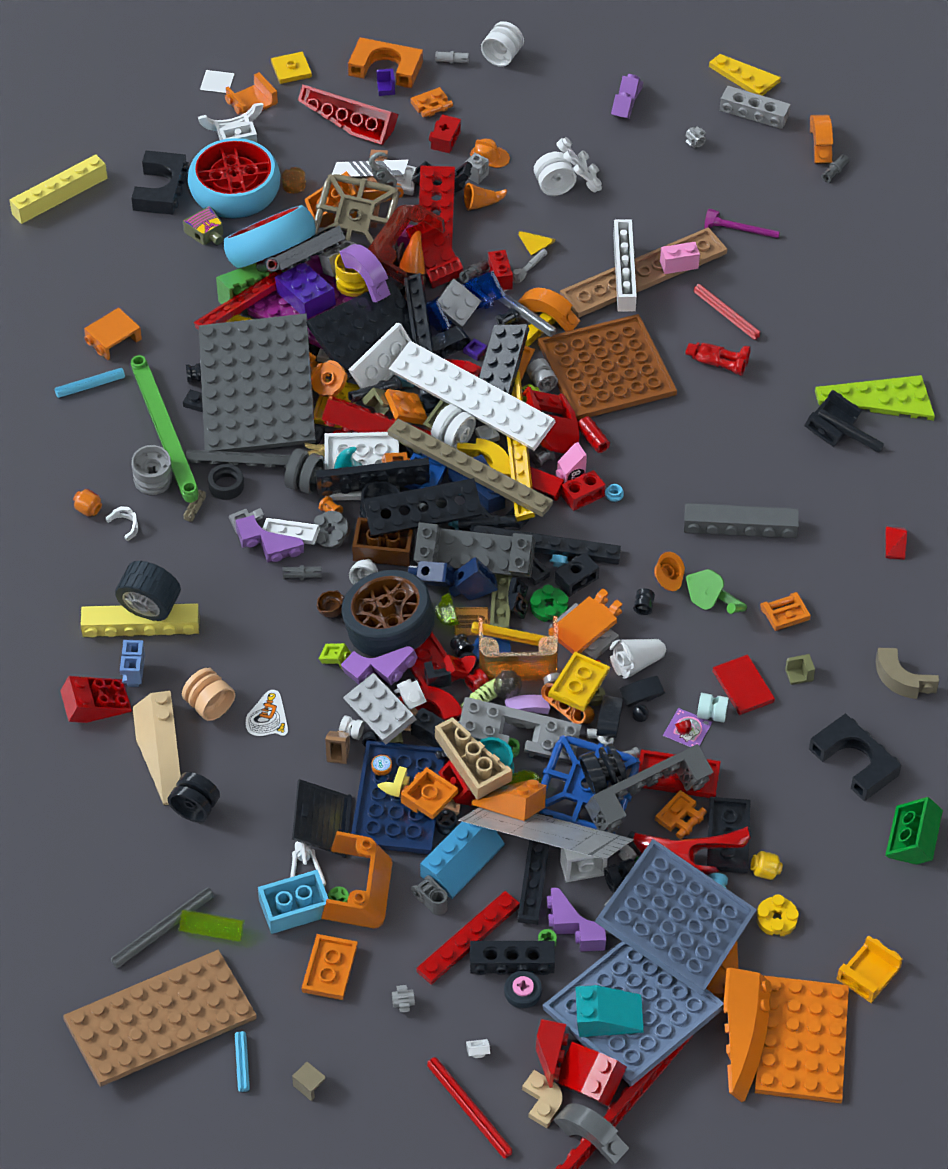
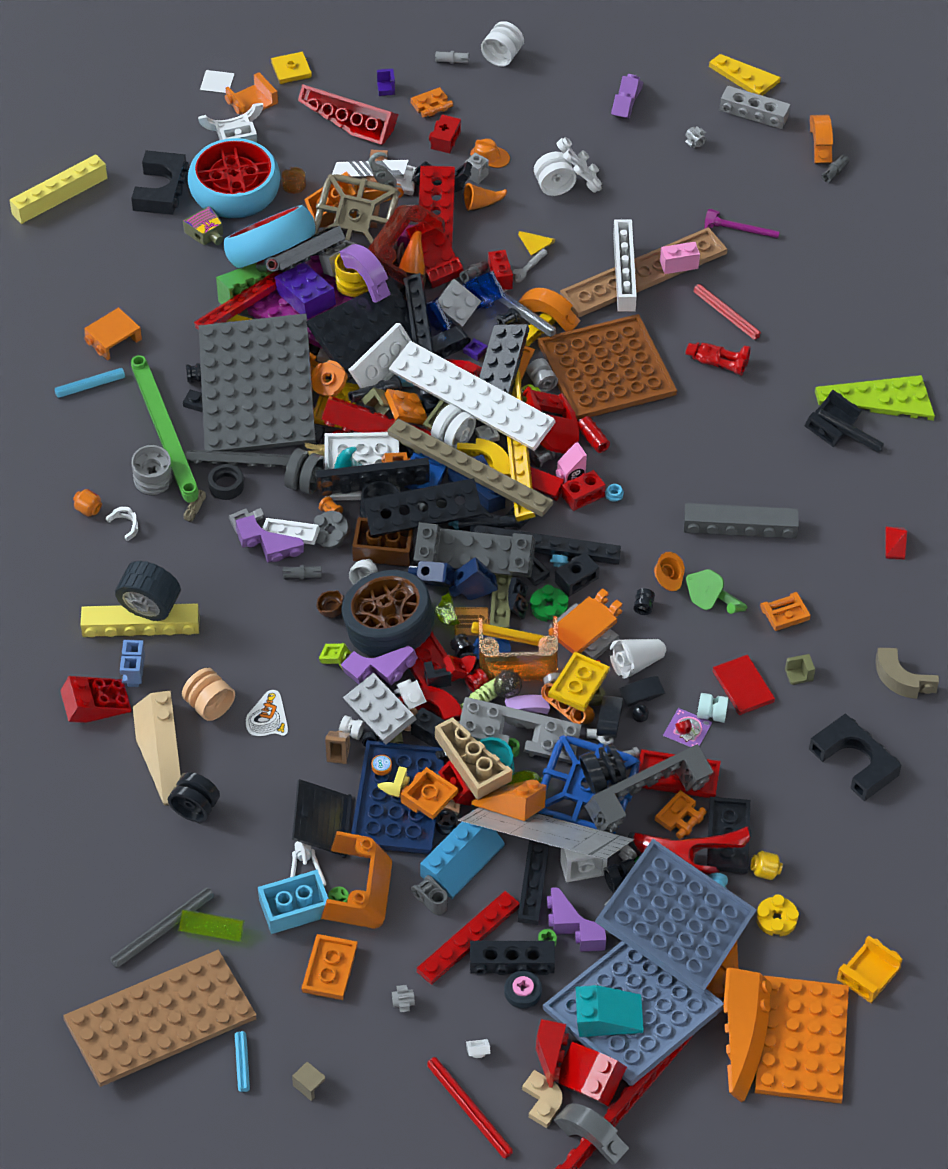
(370, 51): orange arch -> none
(914, 831): green slope -> none

